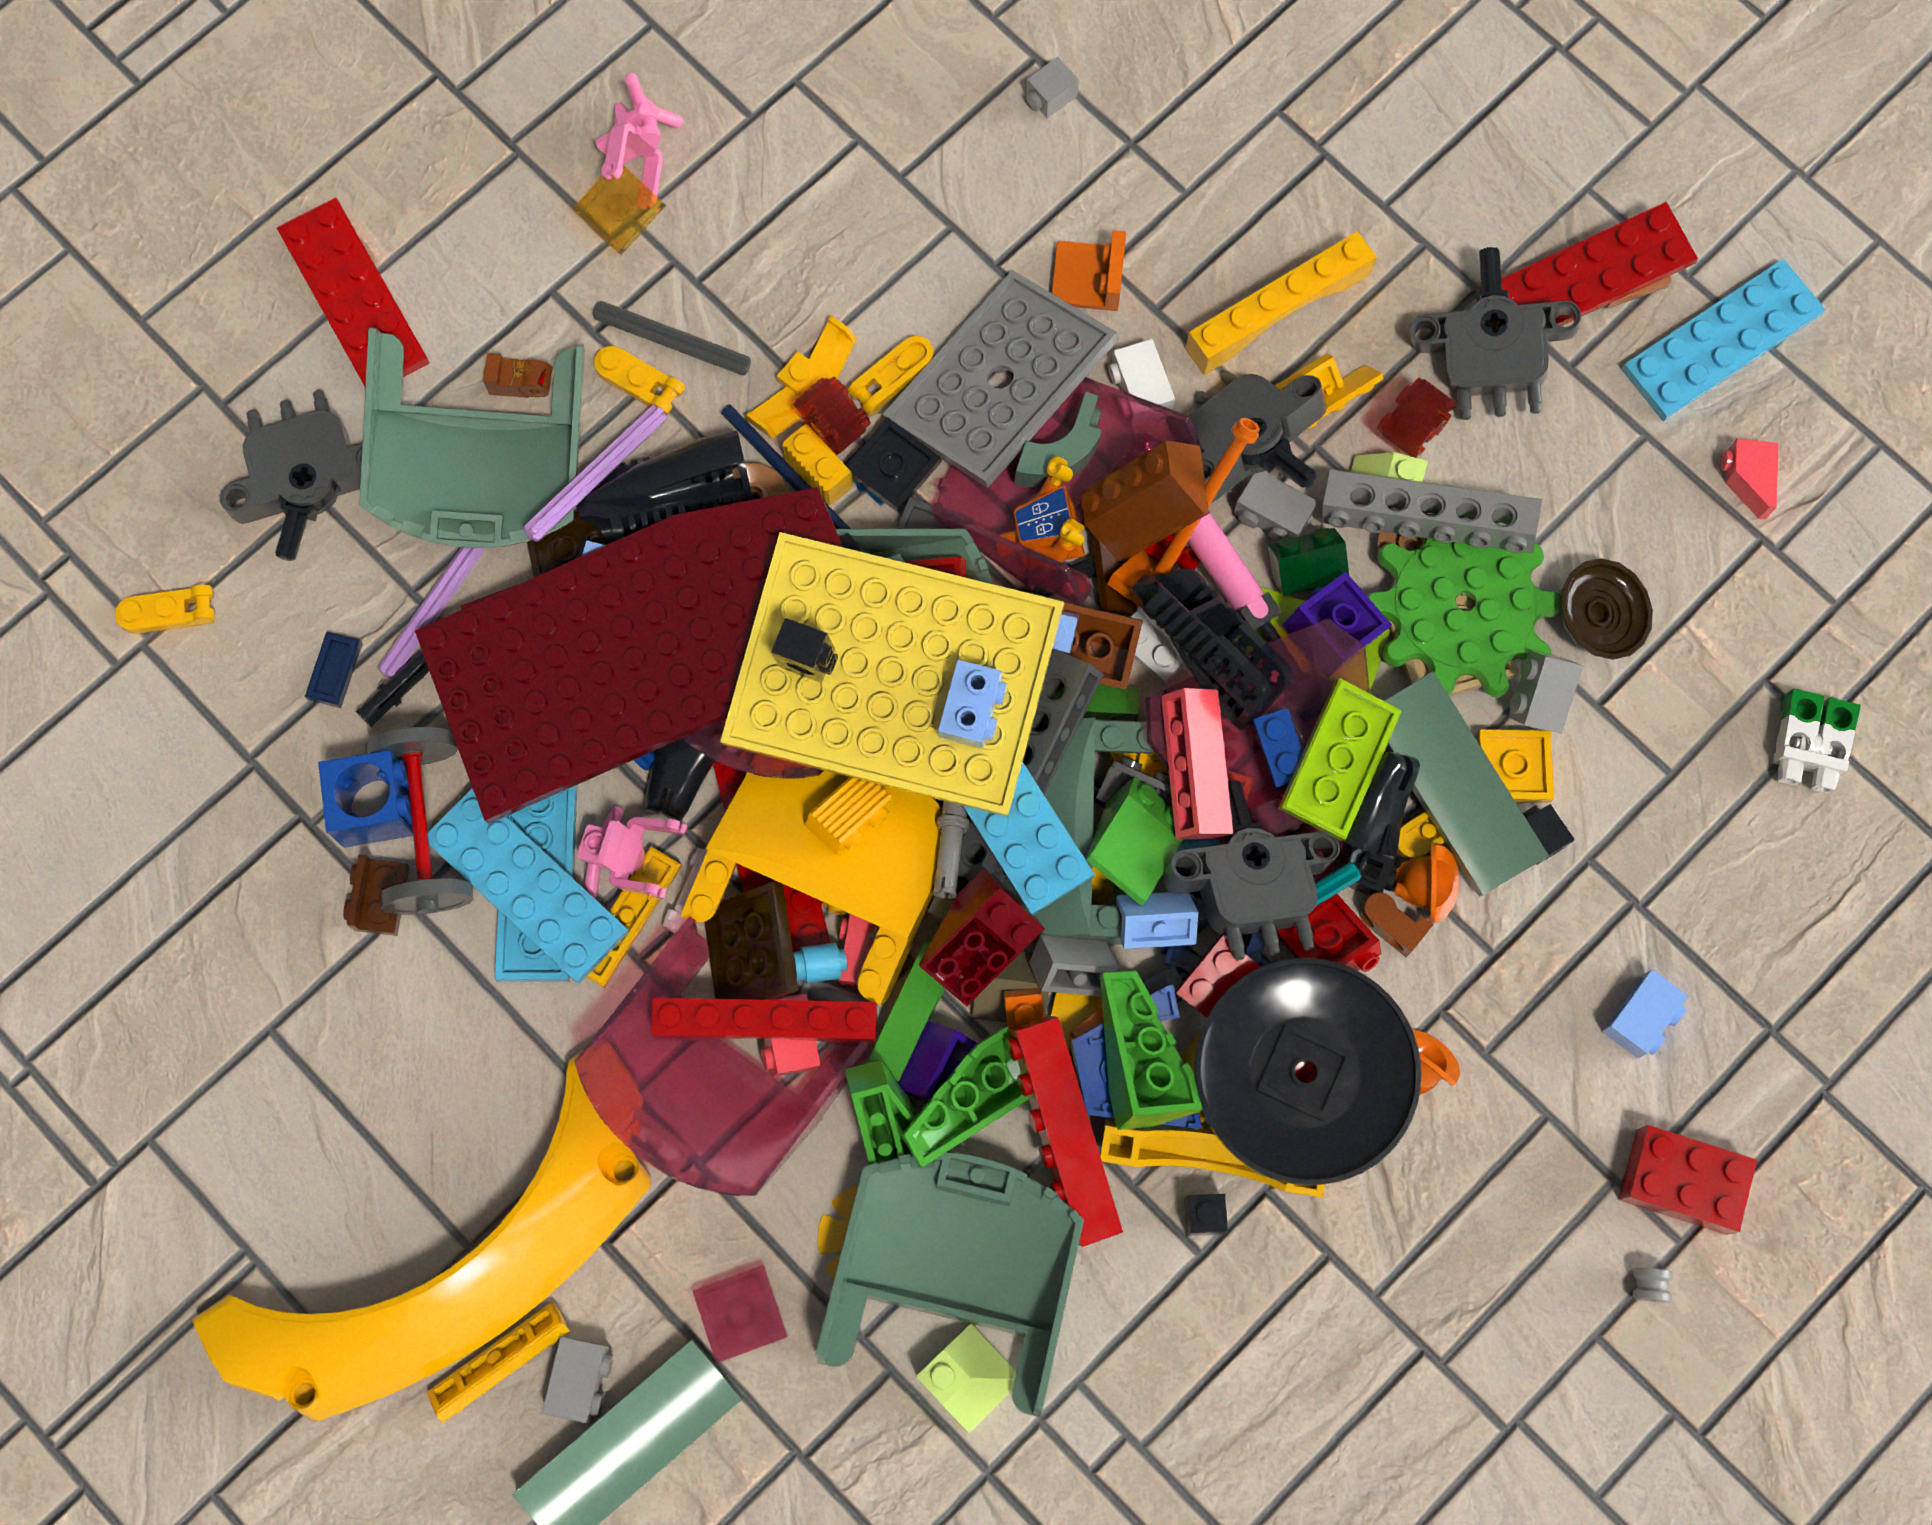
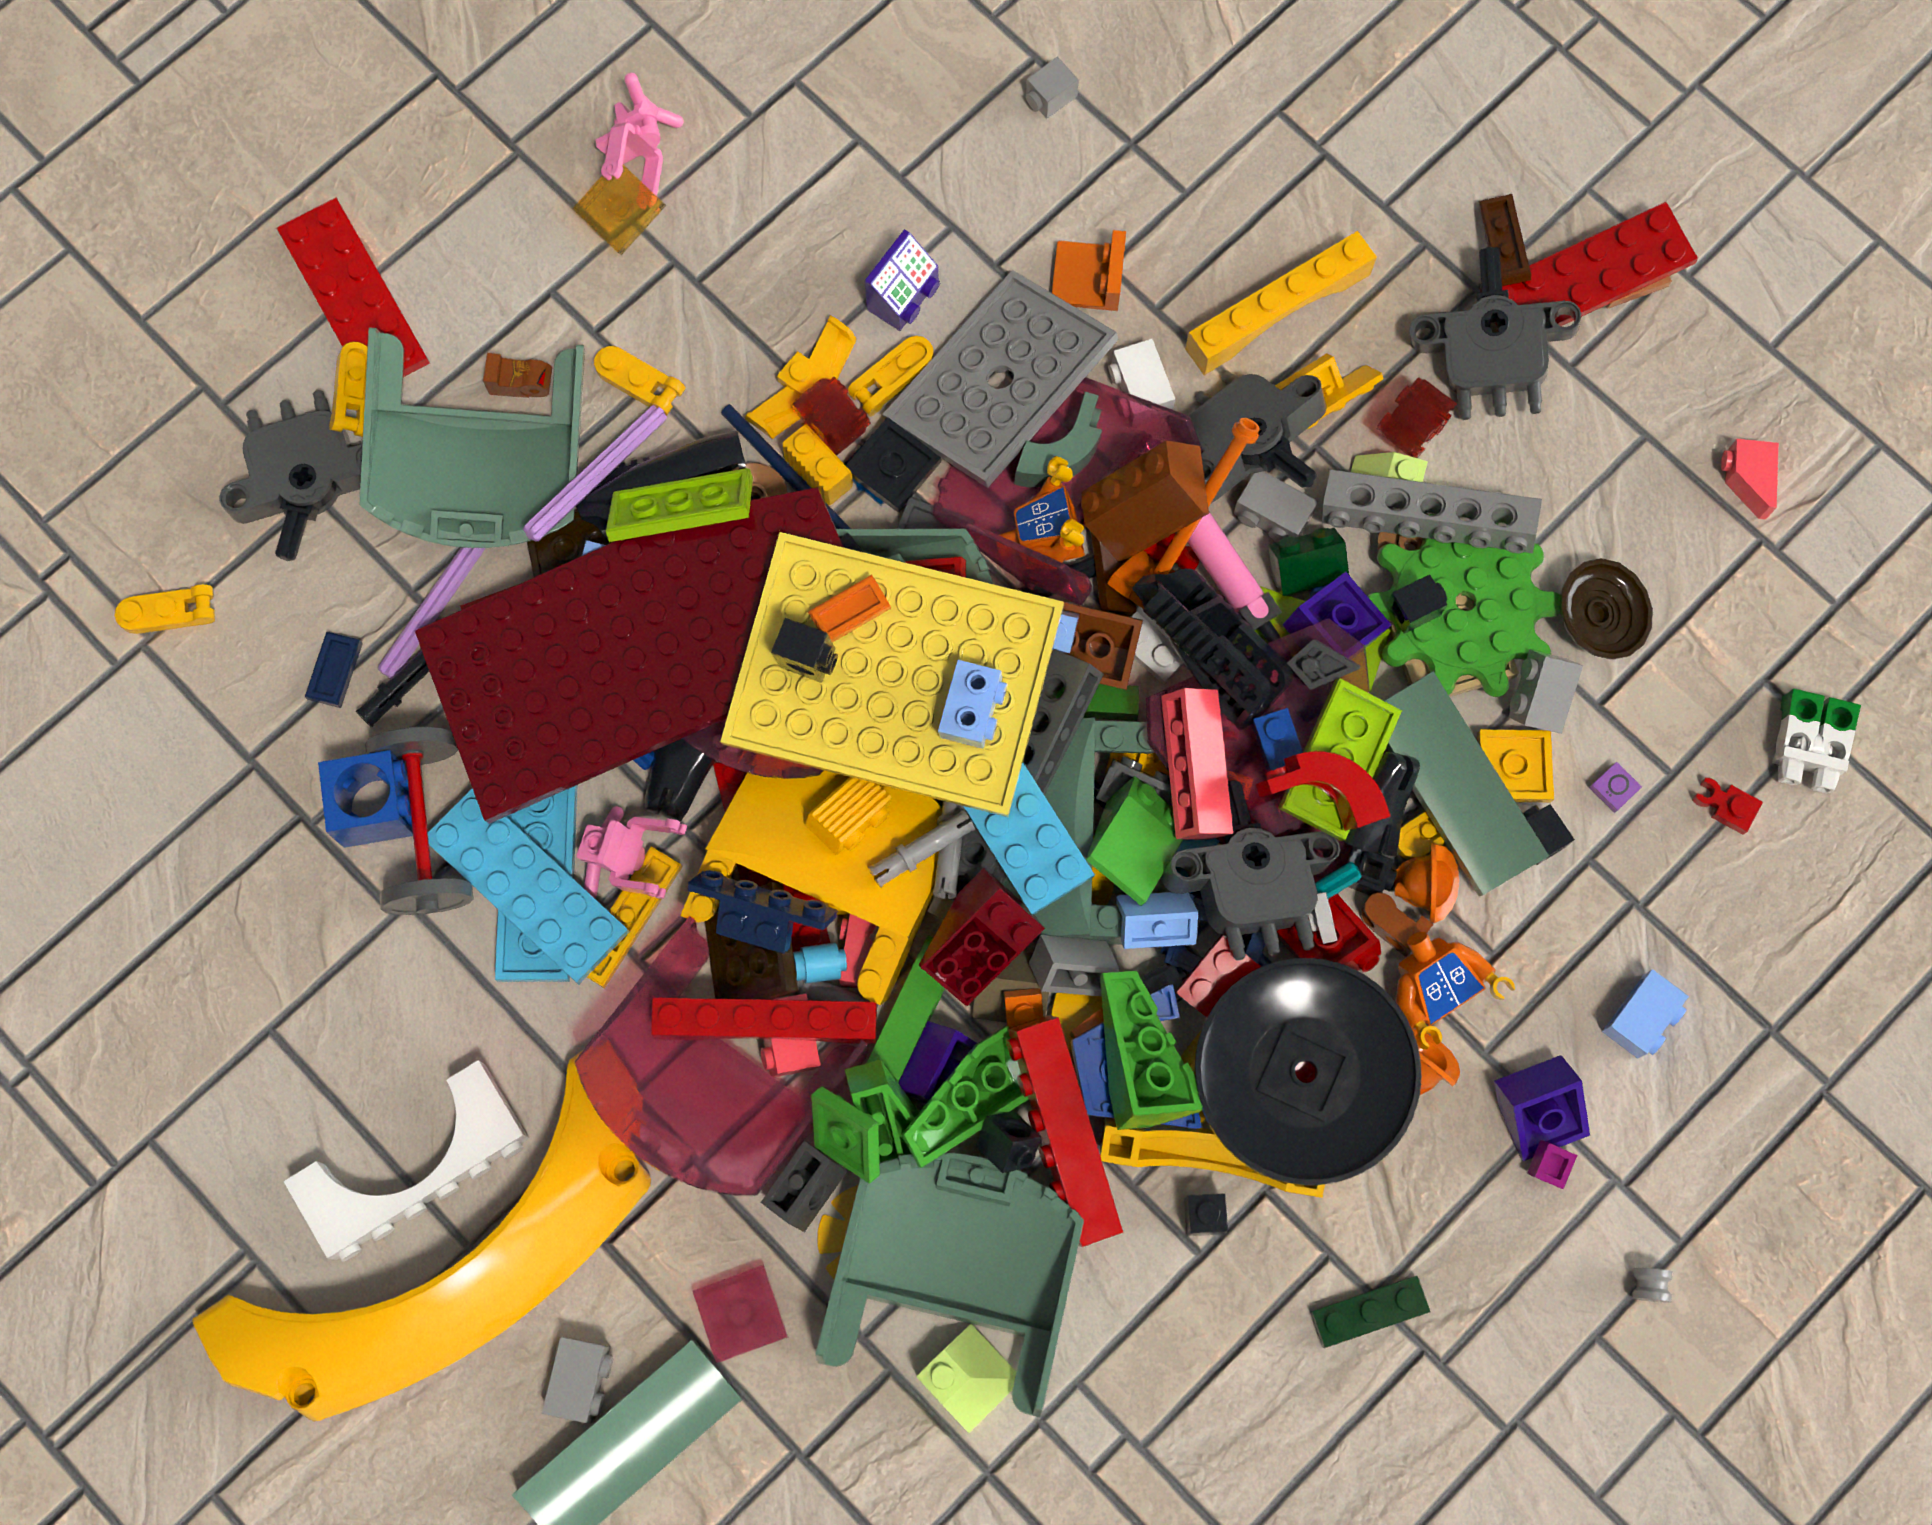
(349, 388): none -> yellow plate
(368, 881): reddish brown bracket -> none
(482, 1134): none -> white arch
(497, 1362): yellow plate -> none
(672, 338): dark grey axle -> none
(673, 920): white bar -> none
(680, 505): none -> lime tile
(758, 913): none -> dark blue bracket
(804, 1186): none -> dark grey brick
(846, 1134): none -> bright green plate
(850, 609): none -> orange tile
(901, 282): none -> slope
(921, 848): none -> light grey pin
(1008, 1141): none -> black brick
(1320, 664): none -> dark grey piece
(1322, 919): none -> white plate
(1344, 781): none -> red arch
(1370, 1311): none -> dark green plate
(1417, 603): none -> black brick
(1439, 980): none -> torso
(1504, 233): none -> reddish brown tile
(1543, 1105): none -> dark purple slope
(1552, 1164): none -> magenta plate
(1615, 787): none -> medium lavender tile
(1688, 1180): red brick -> none
(1723, 339): medium azure plate -> none
(1731, 807): none -> red plate

